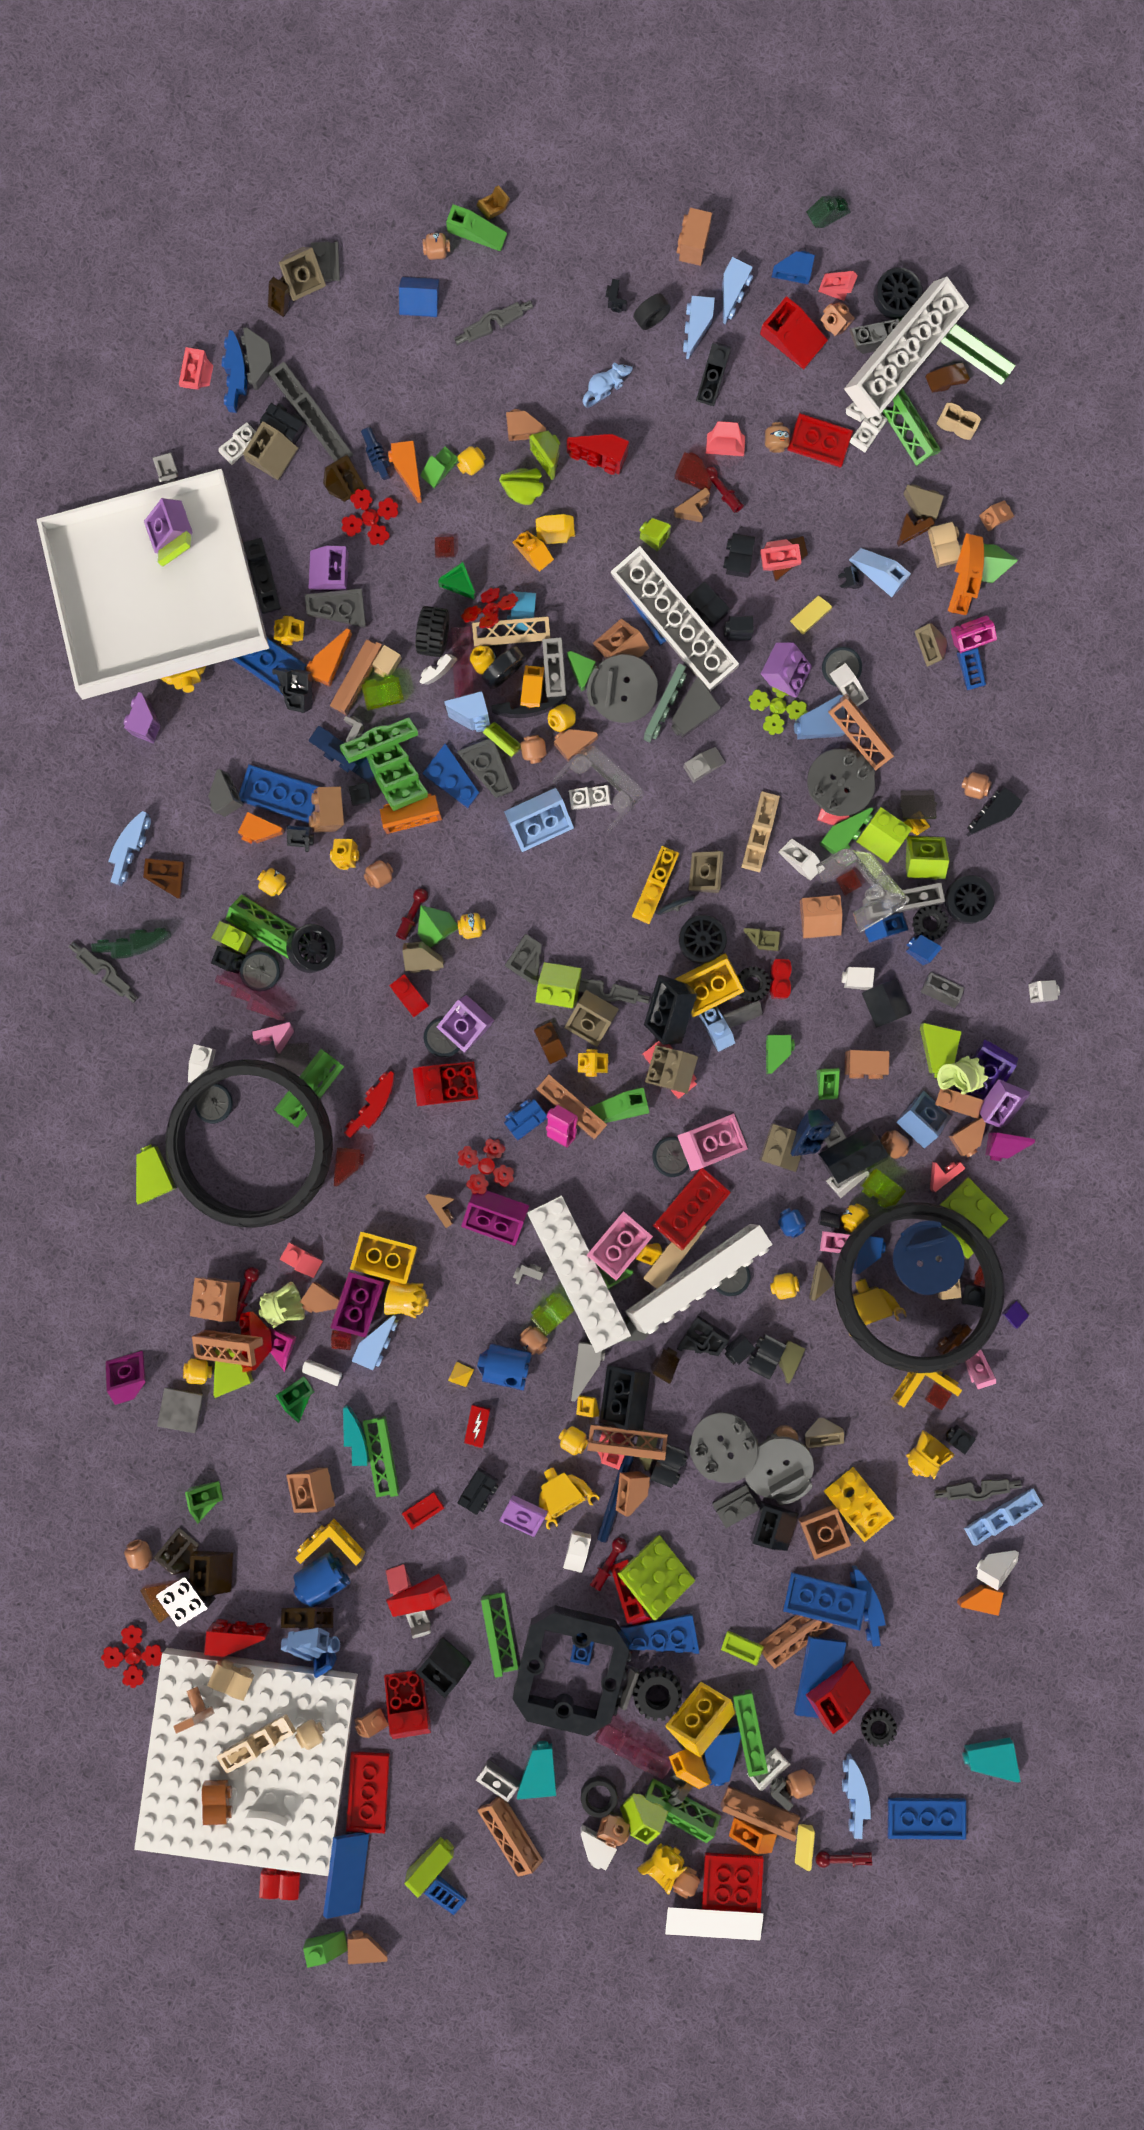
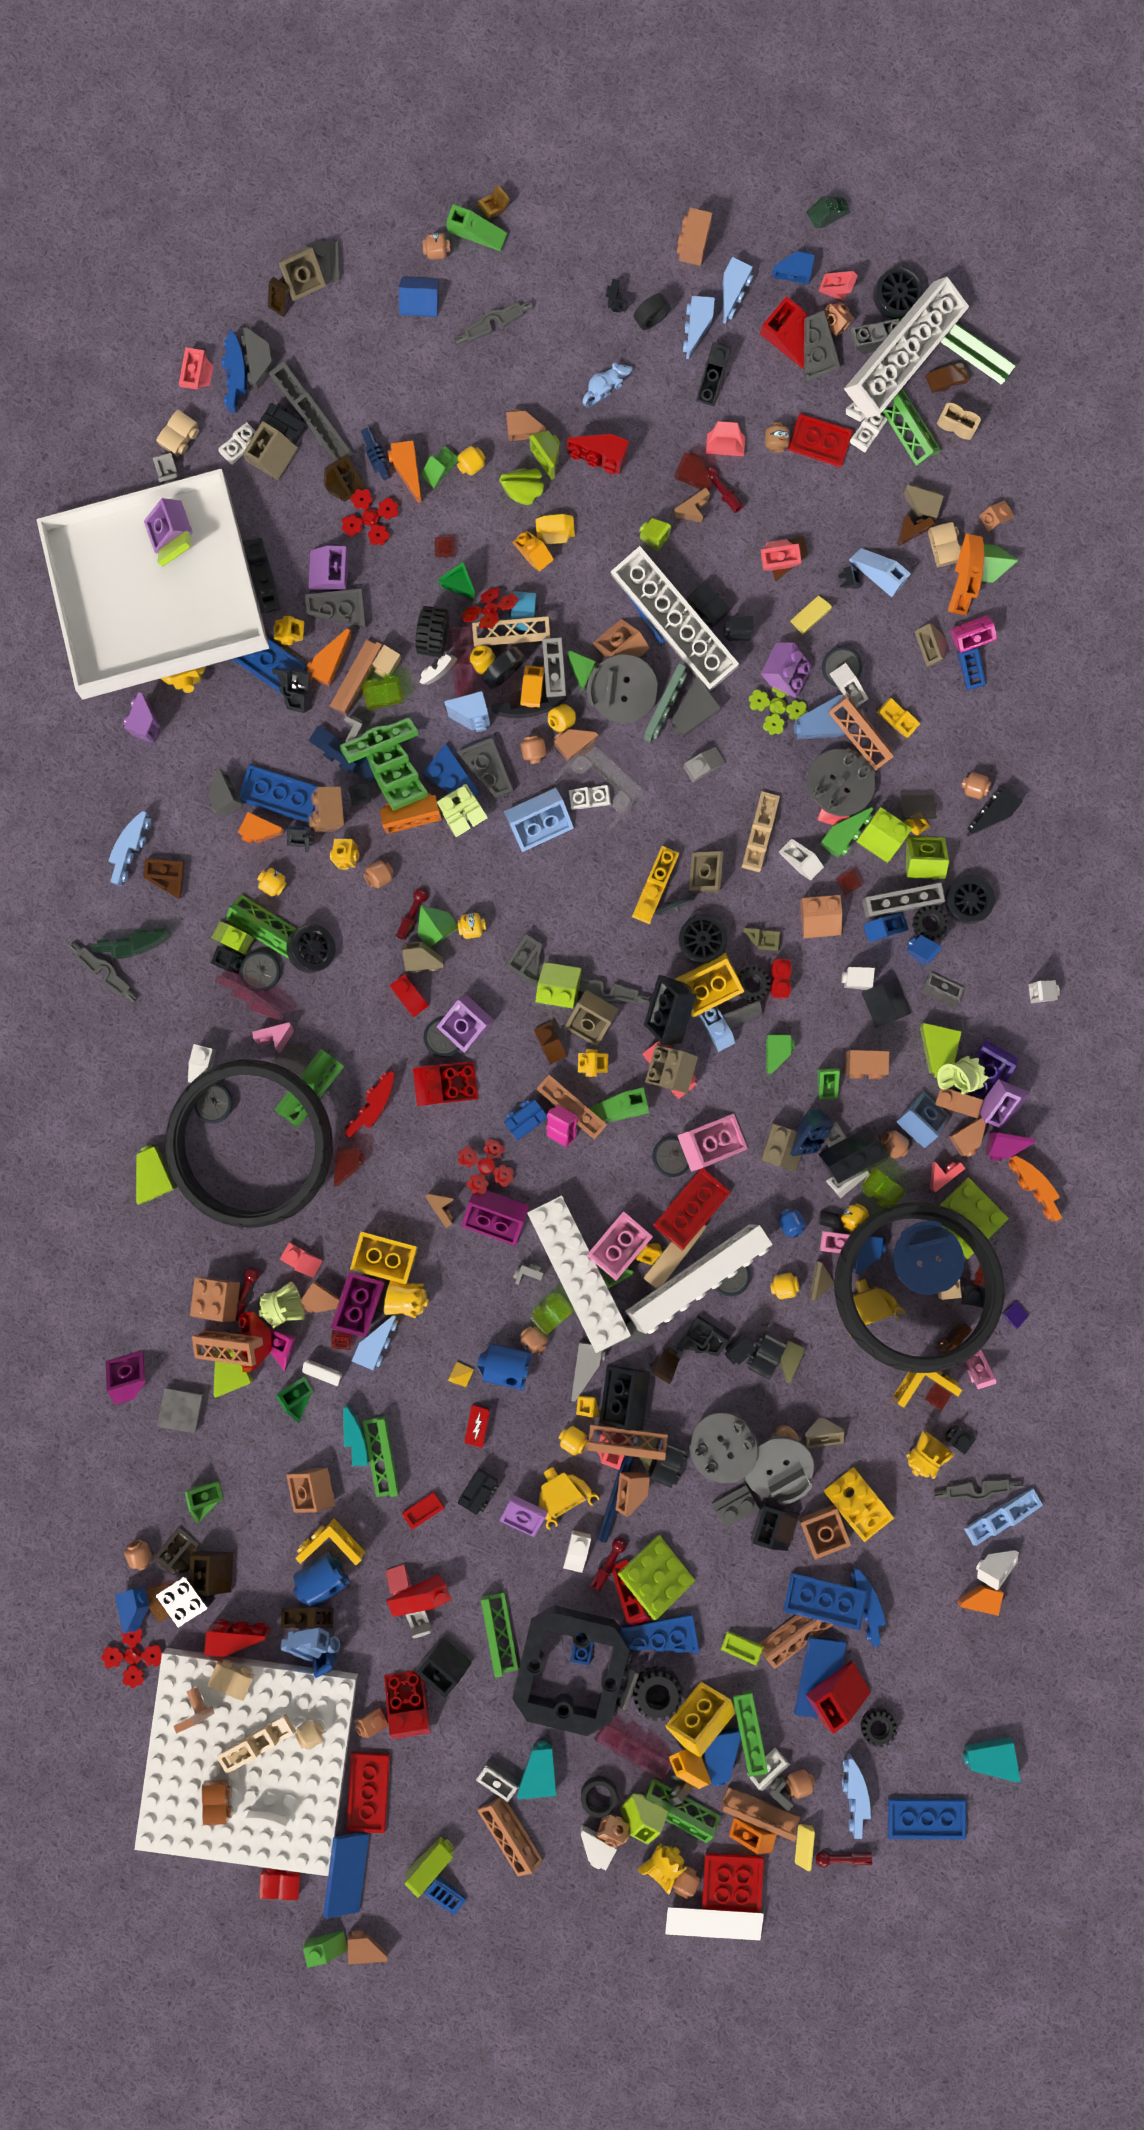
(132, 1608): none -> blue slope
(178, 433): none -> tan brick
(197, 1371): yellow head -> none
(459, 808): none -> yellowish green hips
(502, 739): lime tile -> none
(740, 555): black brick -> none
(819, 348): none -> dark grey wing
(884, 895): clear windscreen -> none
(898, 718): none -> yellow slope
(1033, 1179): none -> orange slope

